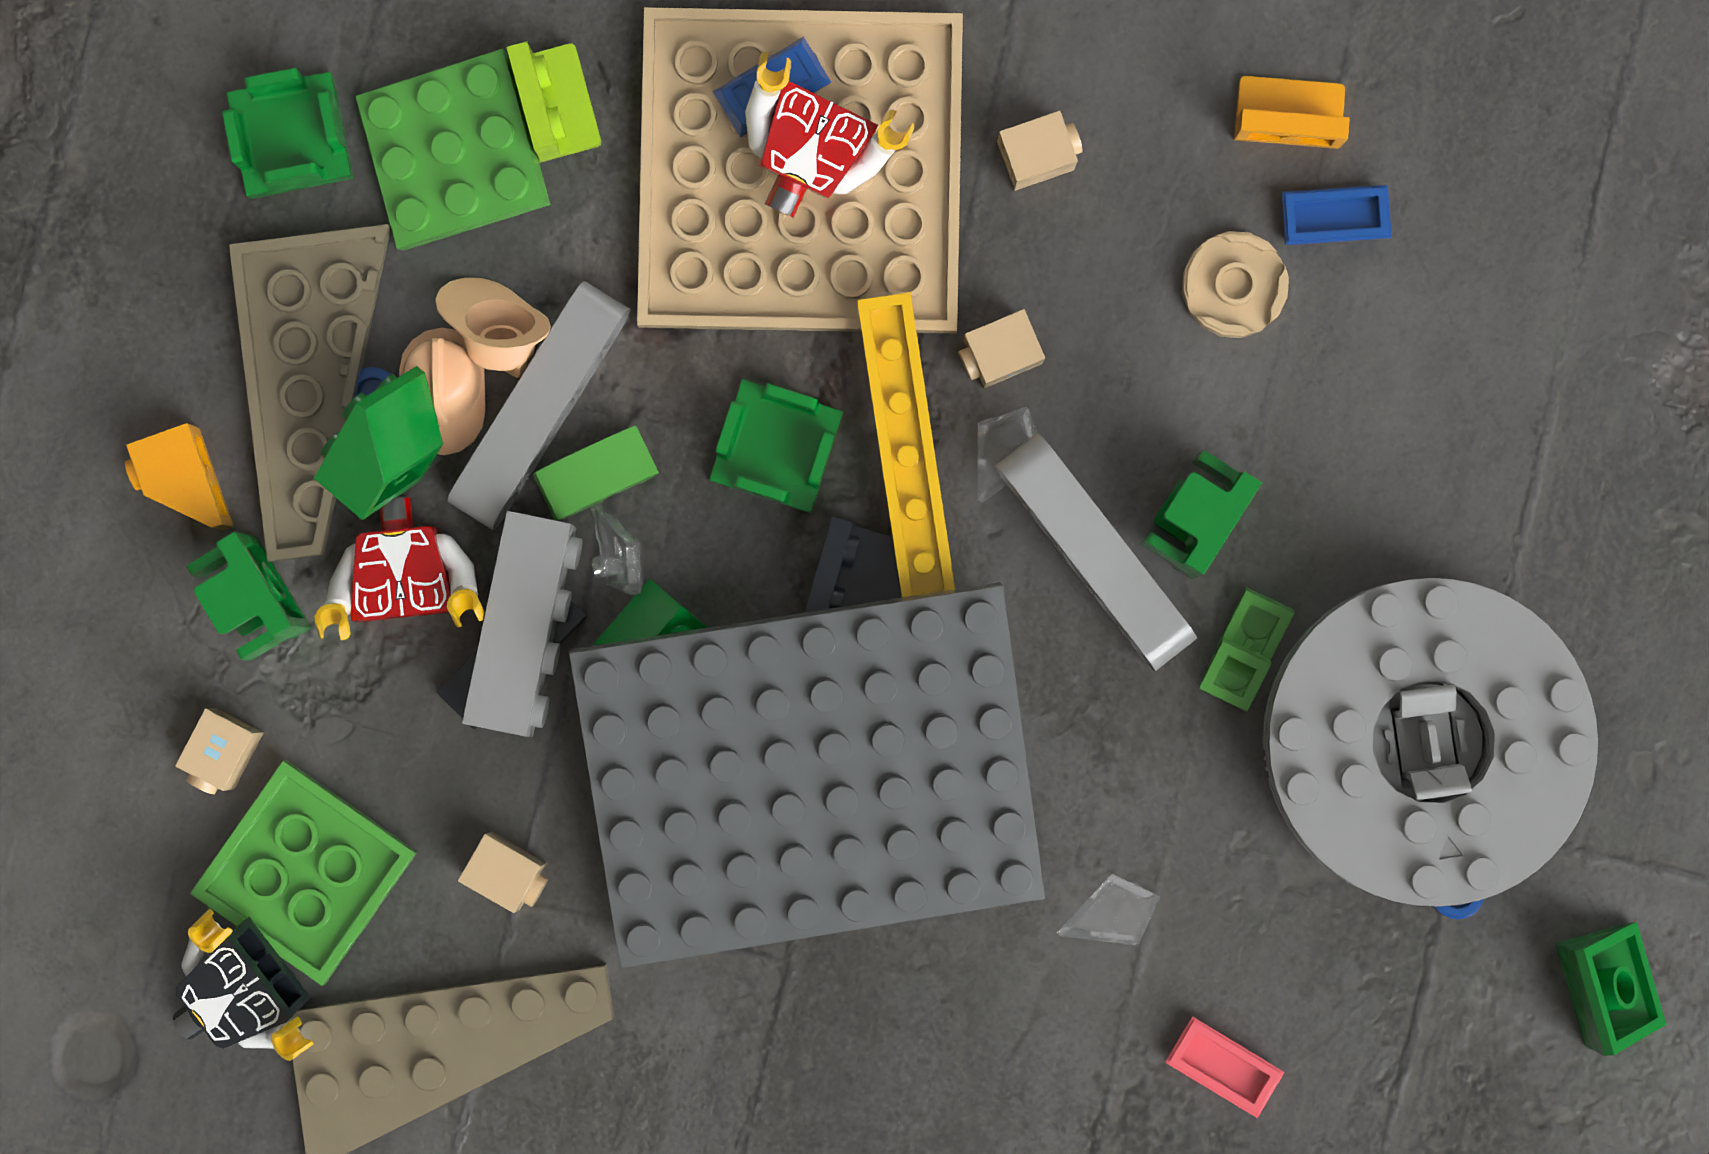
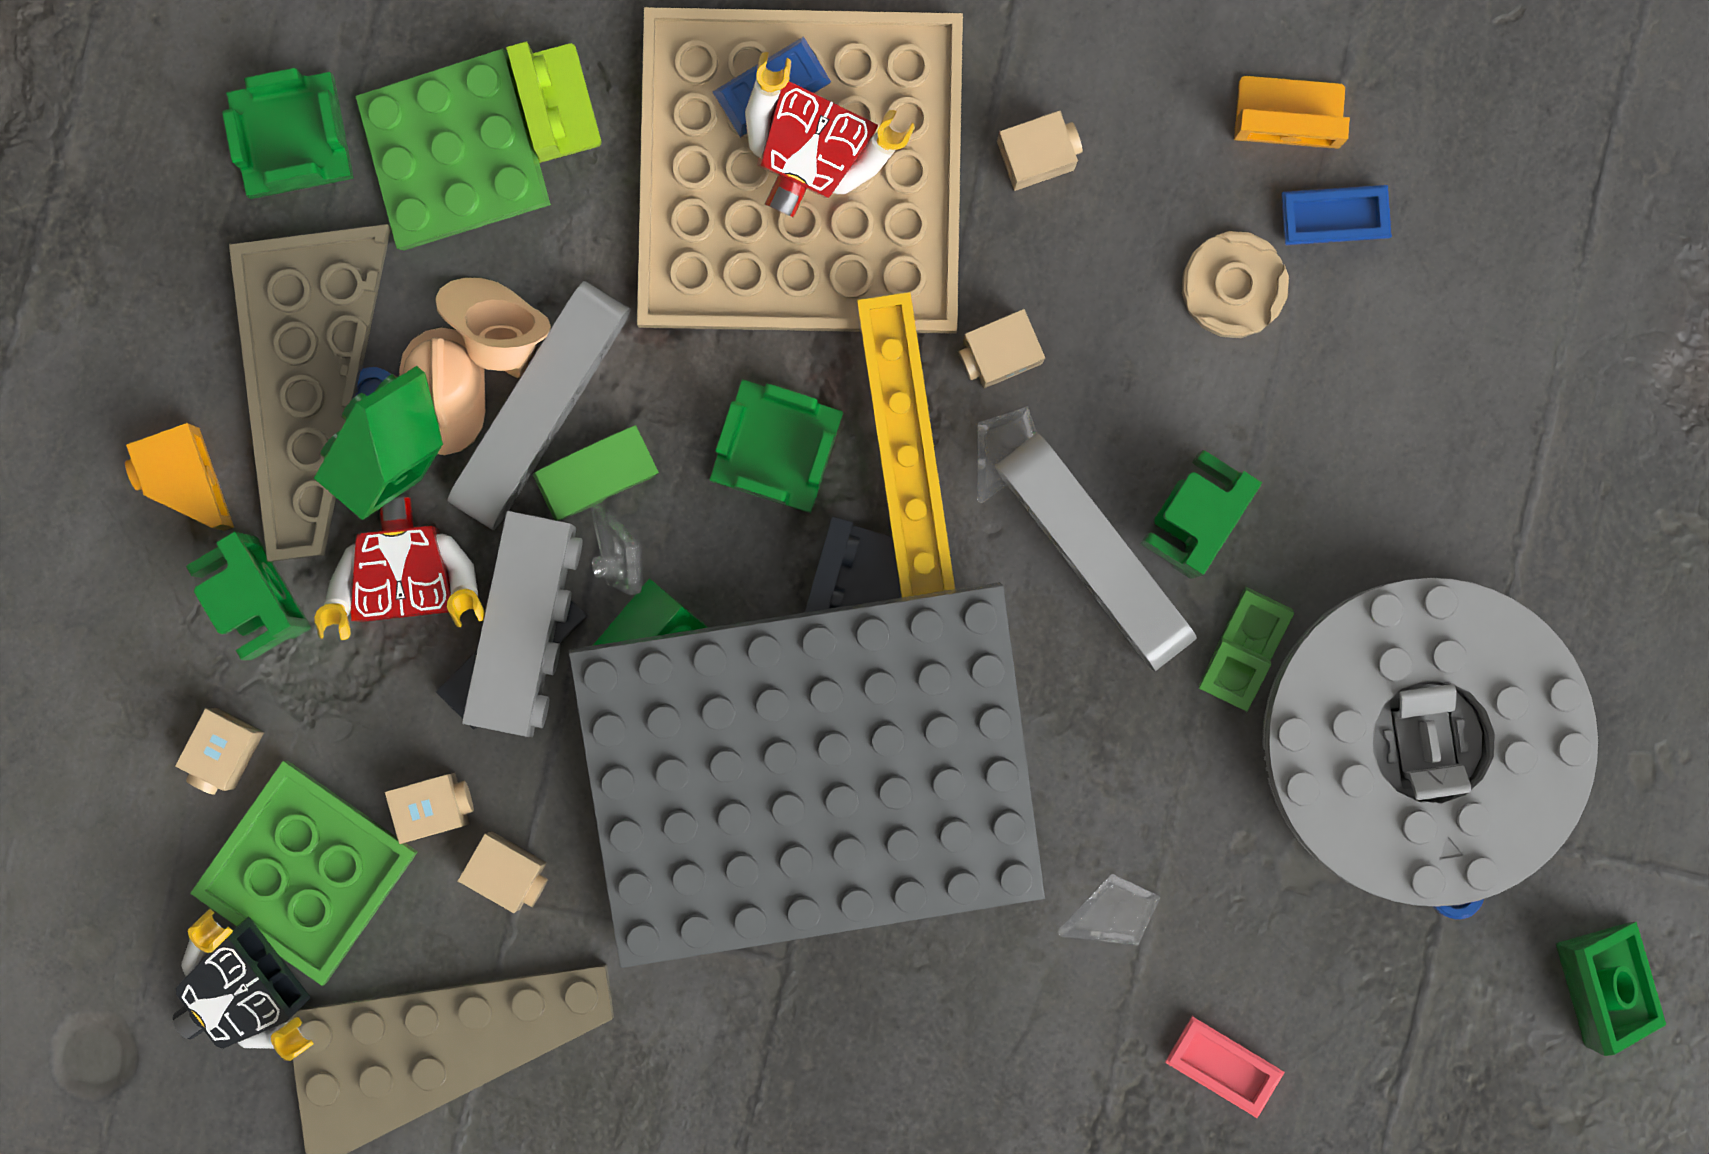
(429, 807): none -> tan brick

